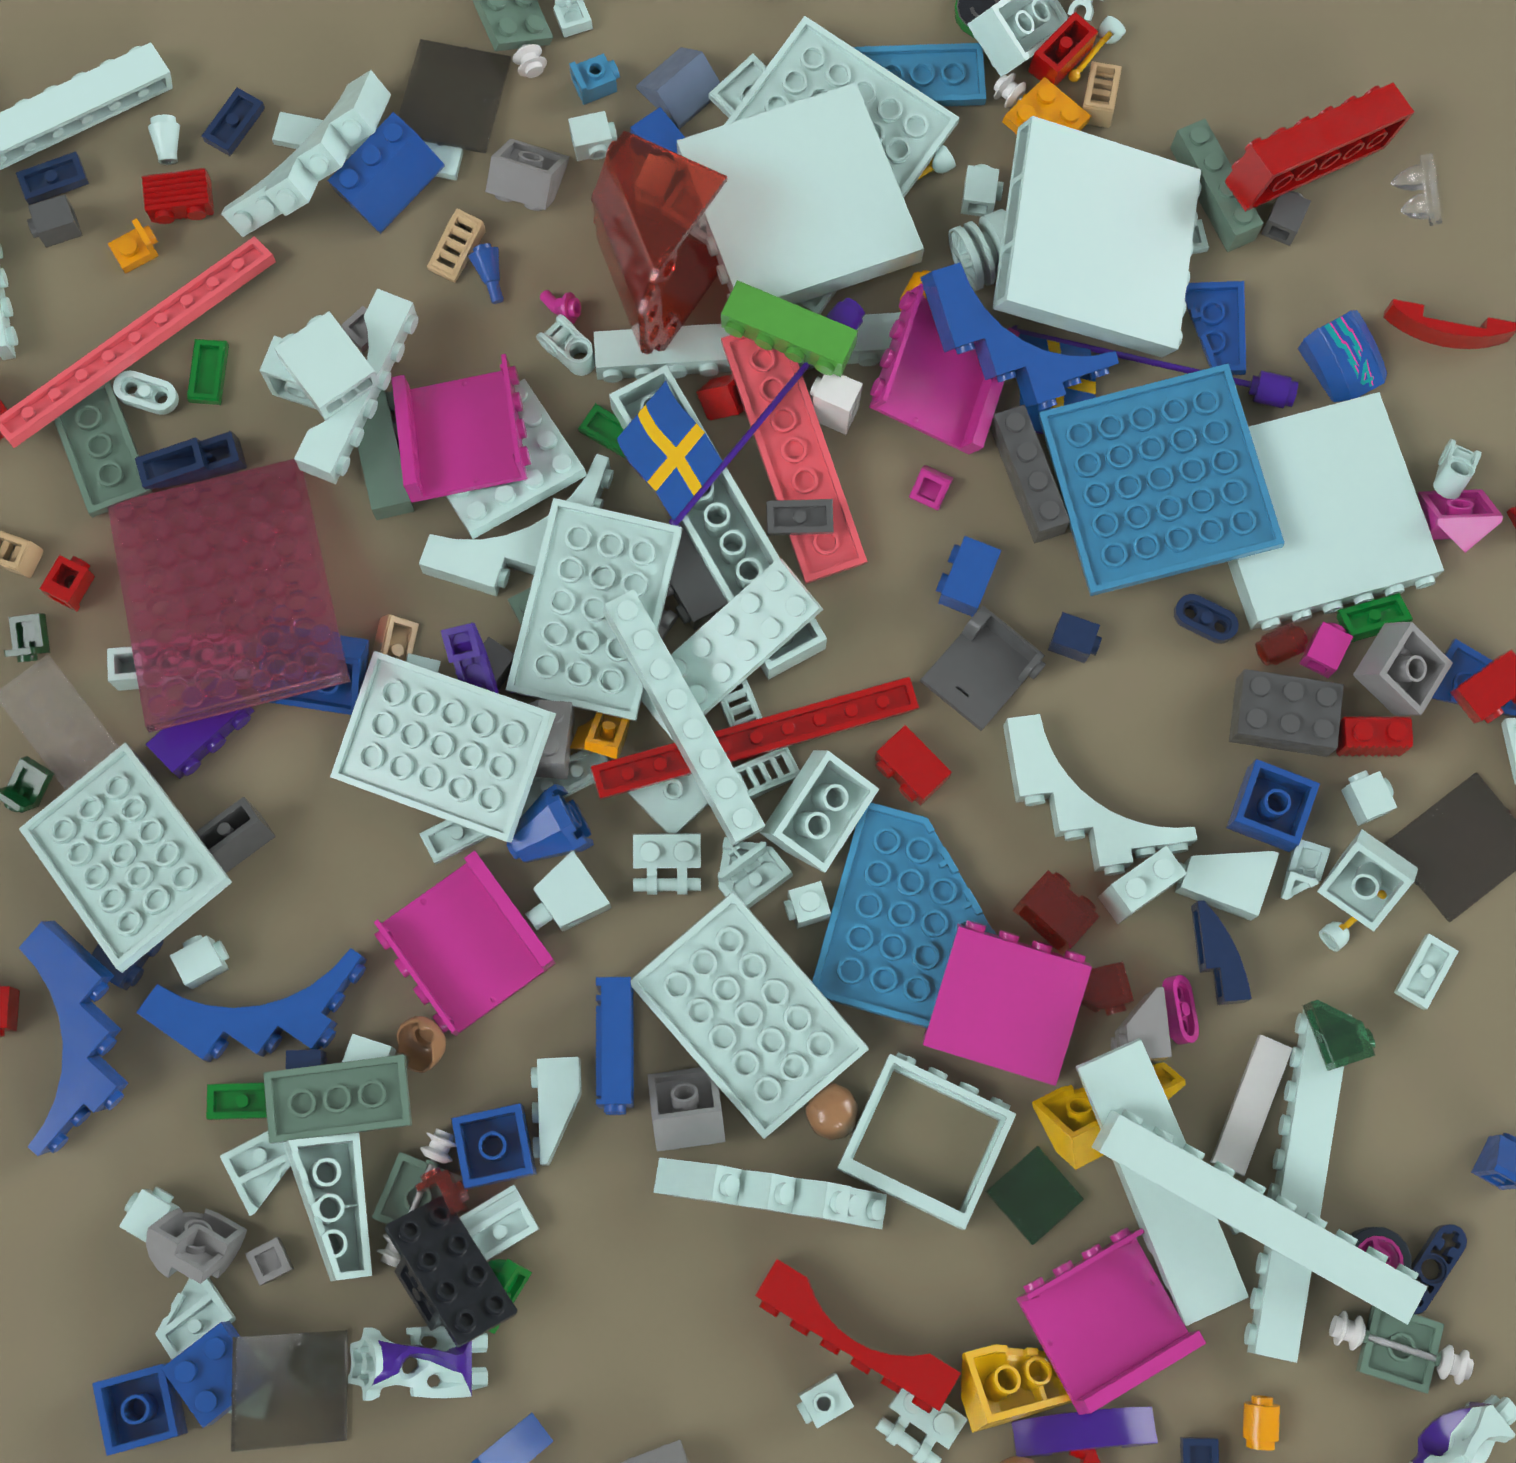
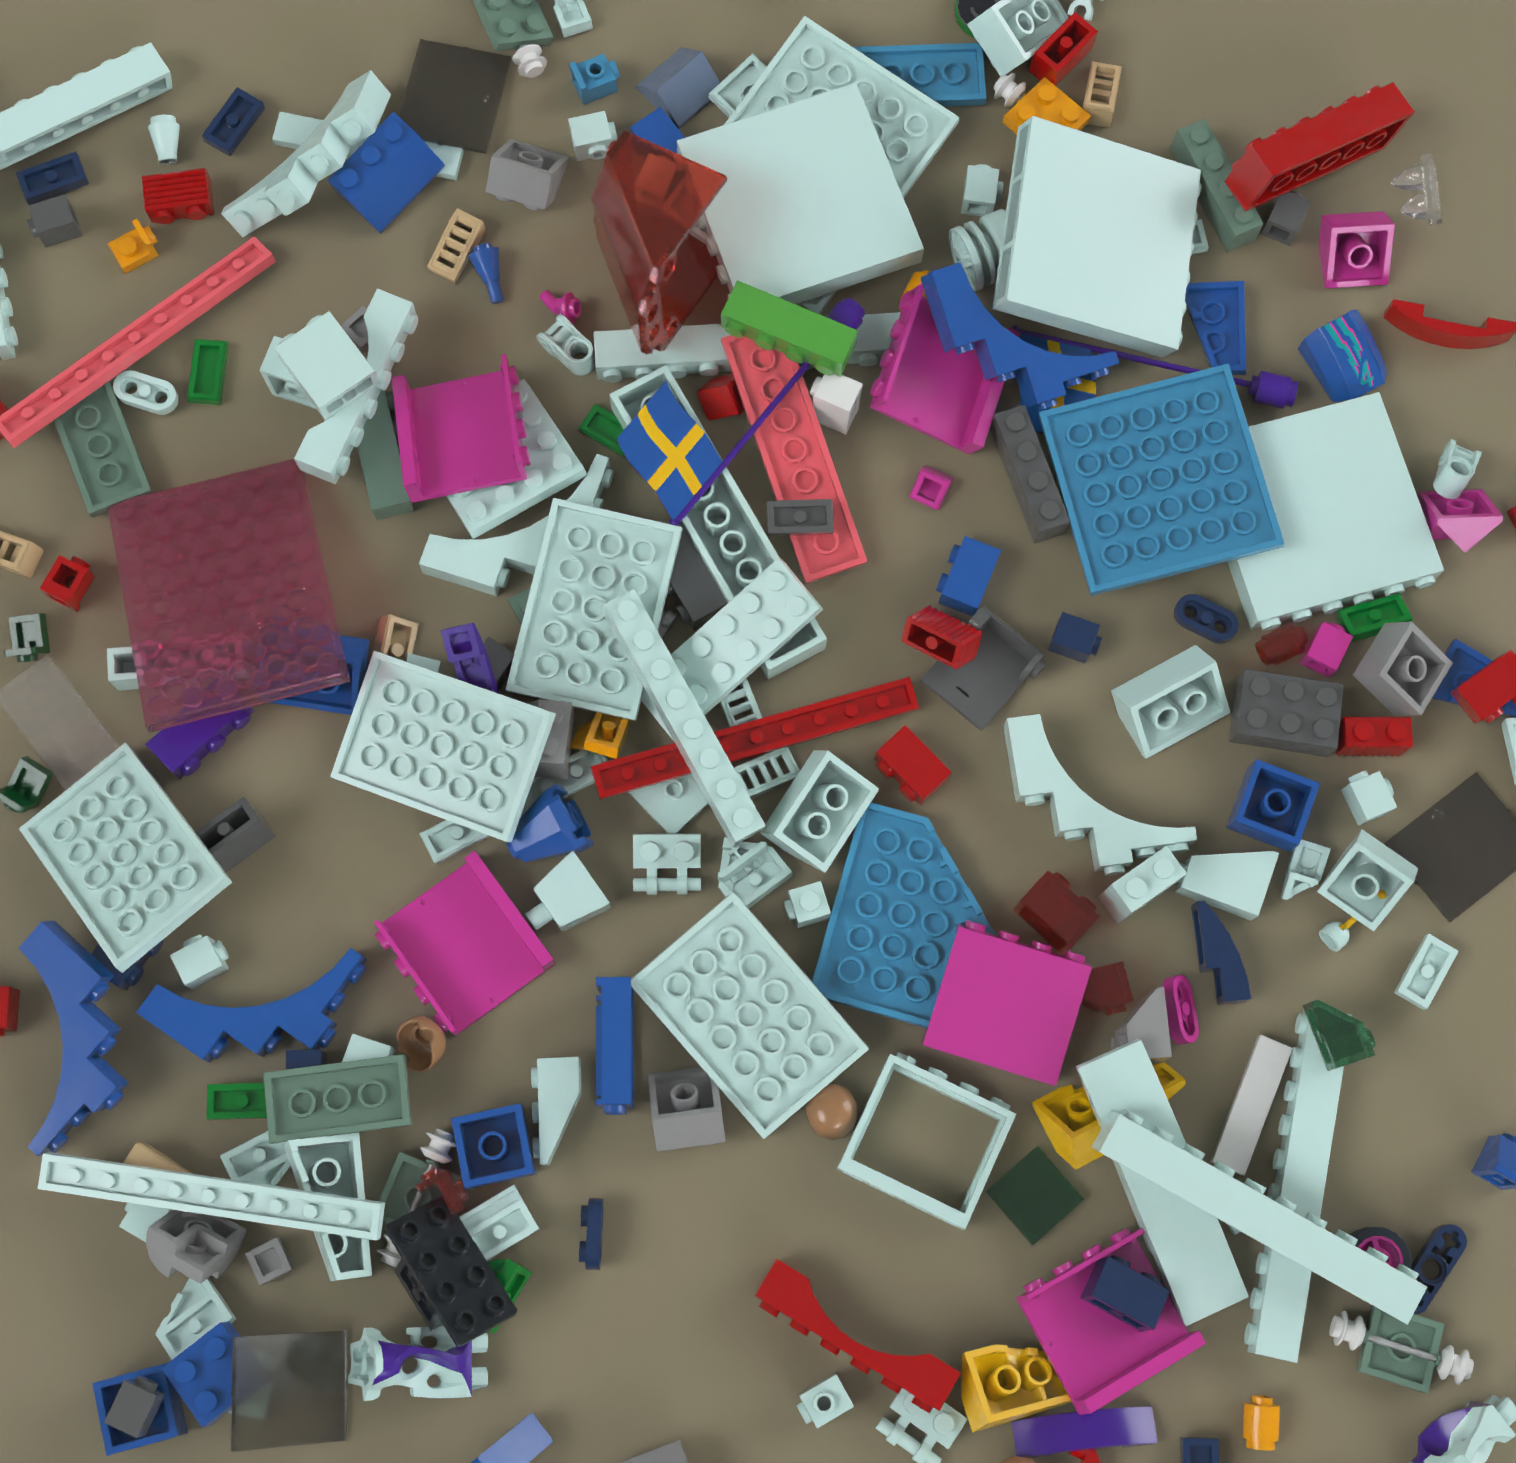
(135, 1406): none -> dark grey brick
(146, 1155): none -> tan slope
(191, 461): dark blue slope -> none
(212, 1196): none -> light aqua plate
(592, 1218): none -> dark blue plate
(770, 1192): light aqua arch -> none
(941, 162): light aqua hinge -> none
(941, 637): none -> red brick
(1109, 33): hinge -> none
(1125, 1293): none -> dark blue brick
(1171, 700): none -> light aqua slope
(1356, 249): none -> dark pink slope

